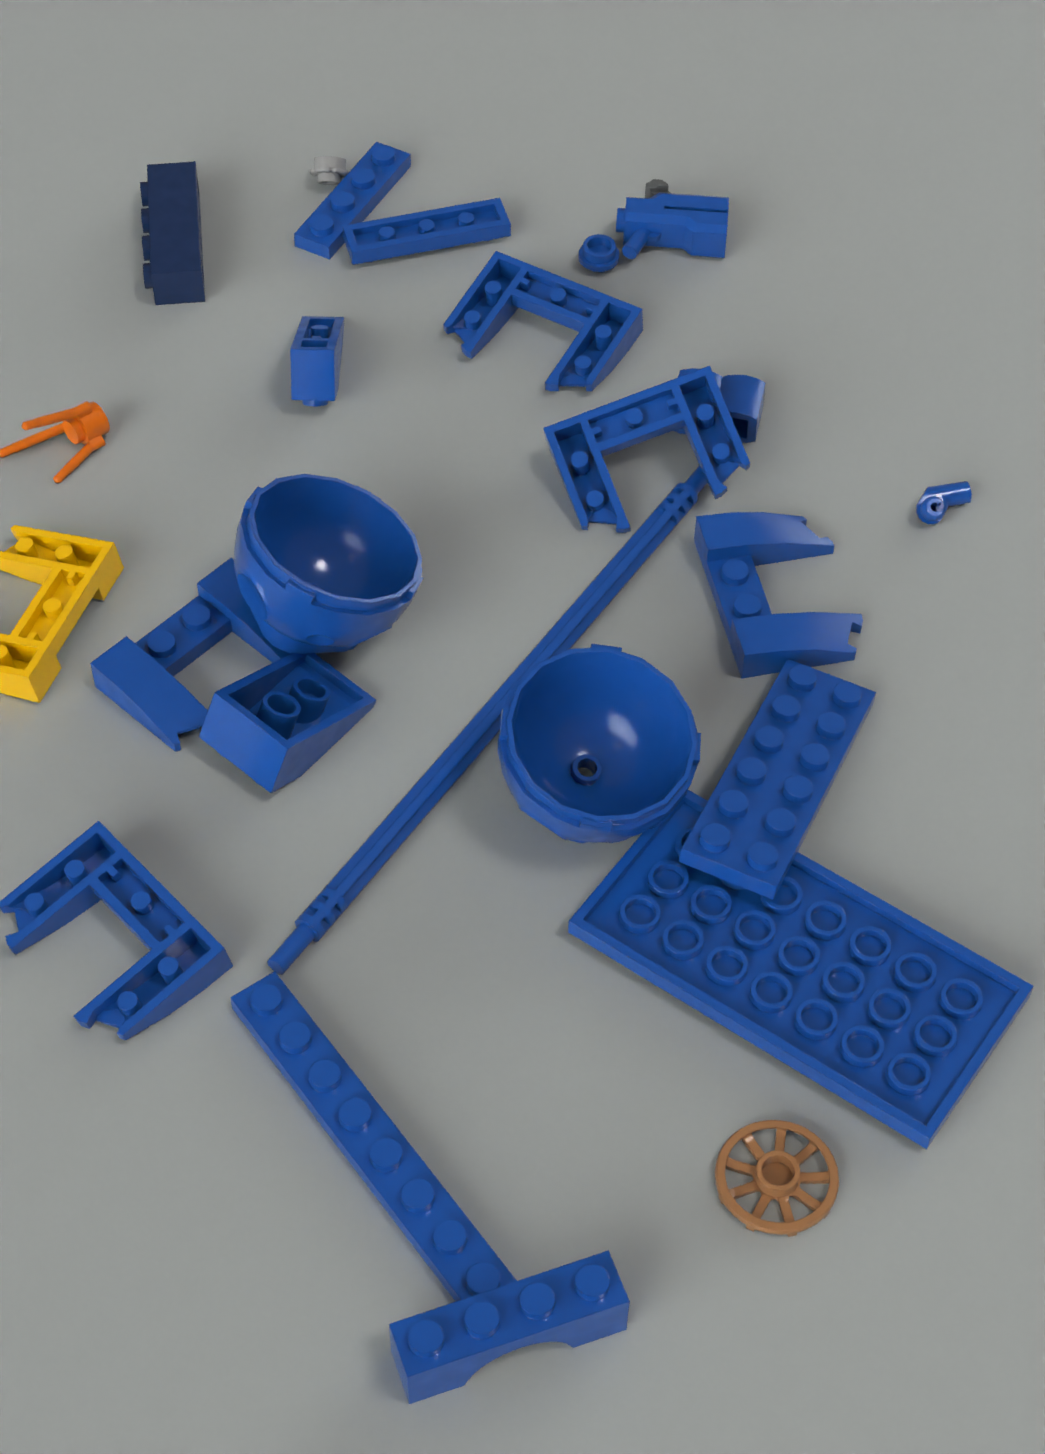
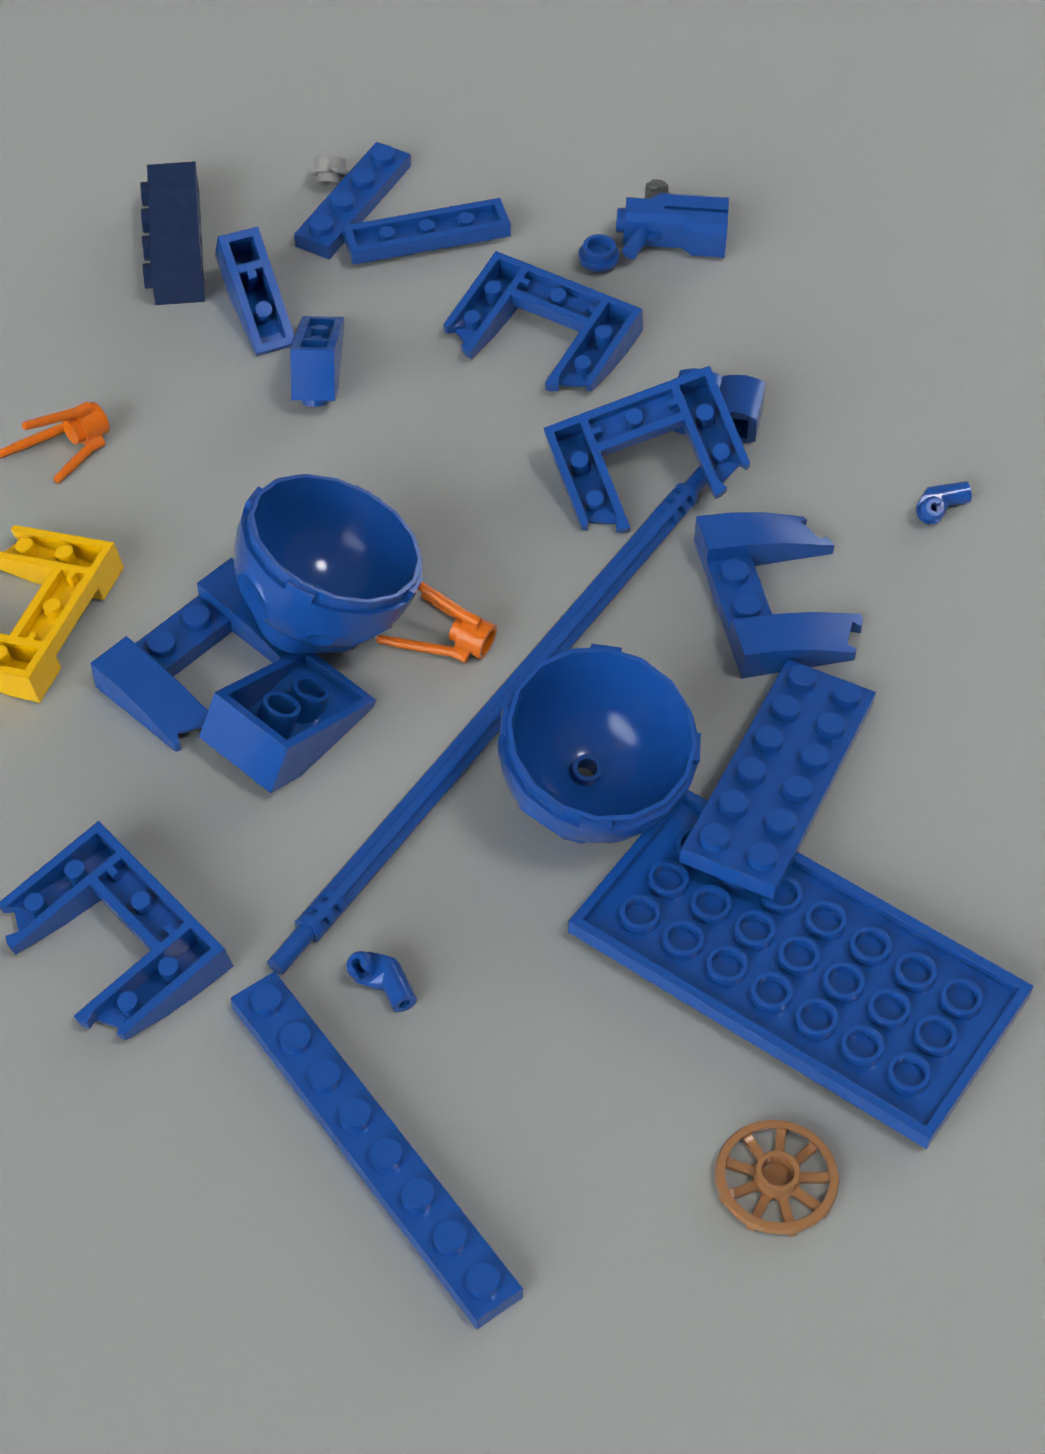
(254, 290): none -> blue slope
(383, 974): none -> blue arm
(469, 631): none -> orange plant
(563, 1305): blue arch -> none

